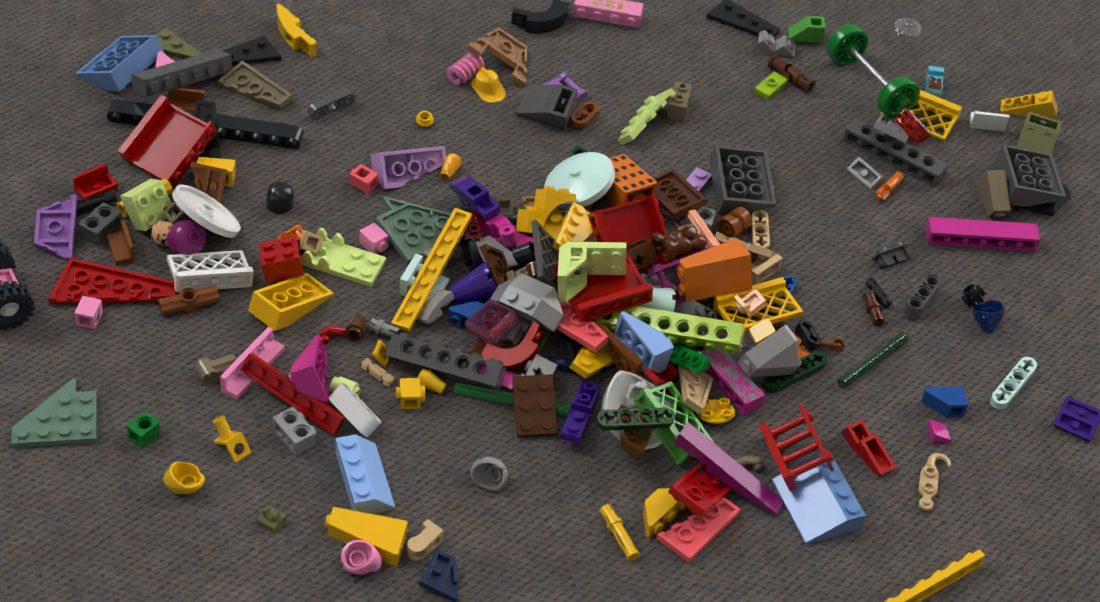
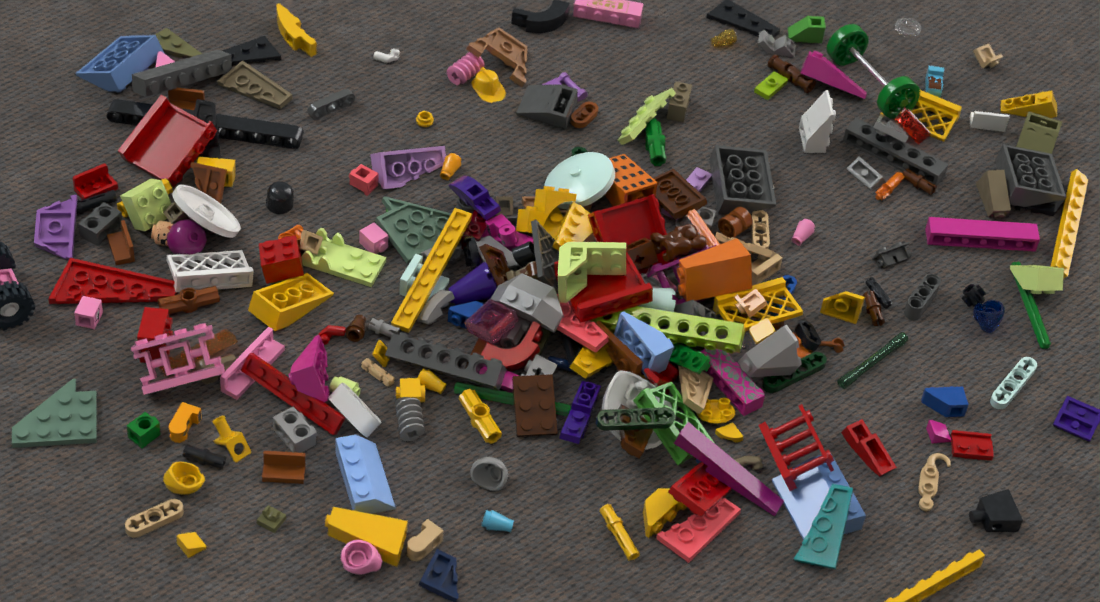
(153, 323): none -> red brick
(157, 510): none -> tan beam
(182, 374): none -> bright pink fence
(183, 420): none -> light orange leg
(190, 543): none -> yellow slope
(204, 456): none -> black pin
(220, 341): none -> clear orange wing
(284, 467): none -> dark orange panel
(387, 58): none -> white arm
(409, 418): none -> light grey piece
(480, 416): none -> yellow piece
(495, 521): none -> medium azure cone
(655, 142): none -> green piece
(725, 38): none -> clear yellow cone
(729, 432): none -> yellow tile
(803, 231): none -> bright pink cone
(817, 125): none -> white slope
(823, 70): none -> dark pink wedge
(825, 536): none -> teal wing
(843, 306): none -> yellow slope
(919, 181): none -> reddish brown pin
(971, 445): none -> red plate
(986, 56): none -> tan bracket
(997, 513): none -> black torso
(1034, 315): none -> green axle
(1039, 278): none -> yellowish green slope
(1069, 221): none -> yellow plate

